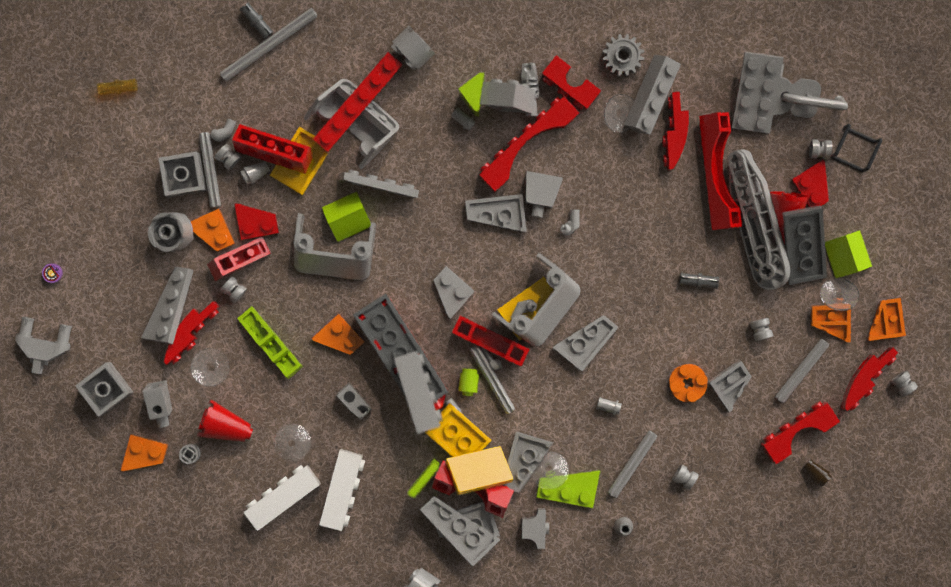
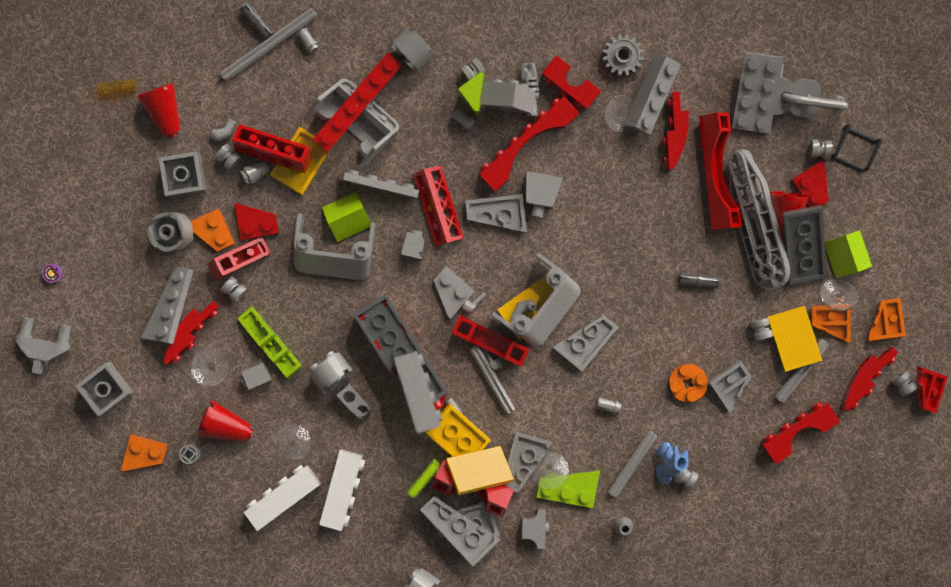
(157, 395): light grey torso -> none
(162, 109): none -> red cone
(210, 172): light grey axle -> none
(255, 376): none -> light grey brick
(307, 40): none -> light grey pin
(330, 372): none -> light grey brick
(339, 336): orange wing -> none
(413, 244): none -> light grey window
(434, 206): none -> red fence
(468, 306): none -> light grey hand
(468, 382): lime brick -> none
(473, 69): none -> light grey wheel
(572, 225): light grey arm -> none
(672, 462): none -> medium blue animal
(795, 338): none -> yellow tile
(817, 473): dark brown cone -> none
(929, 389): none -> red wing

